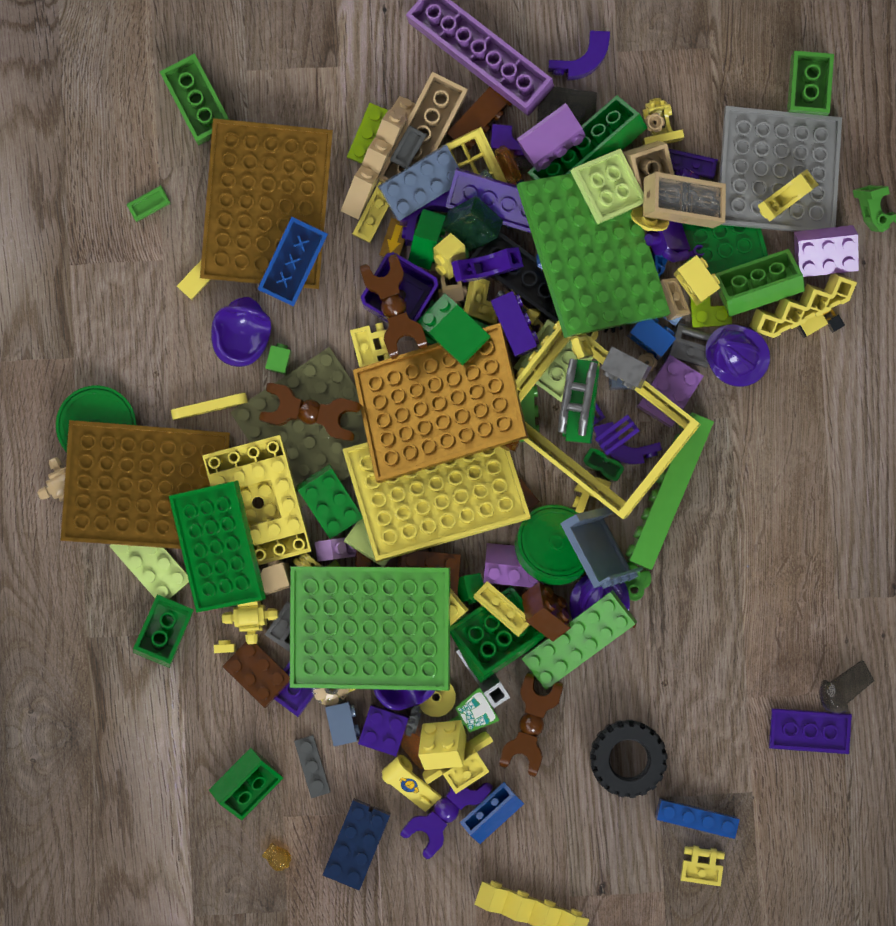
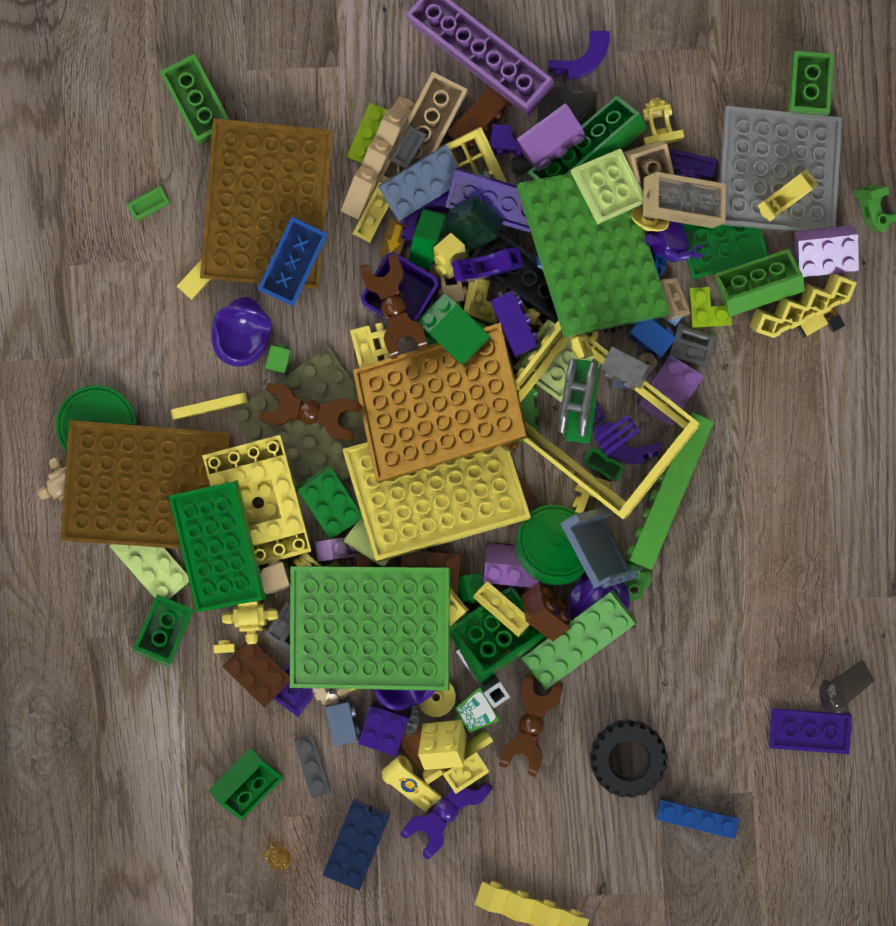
(491, 813): blue brick -> none
(507, 164): clear orange tile -> none
(654, 117): tan plate -> none
(697, 280): light yellow brick -> none
(701, 872): light yellow plate -> none
(737, 355): dark purple piece -> none

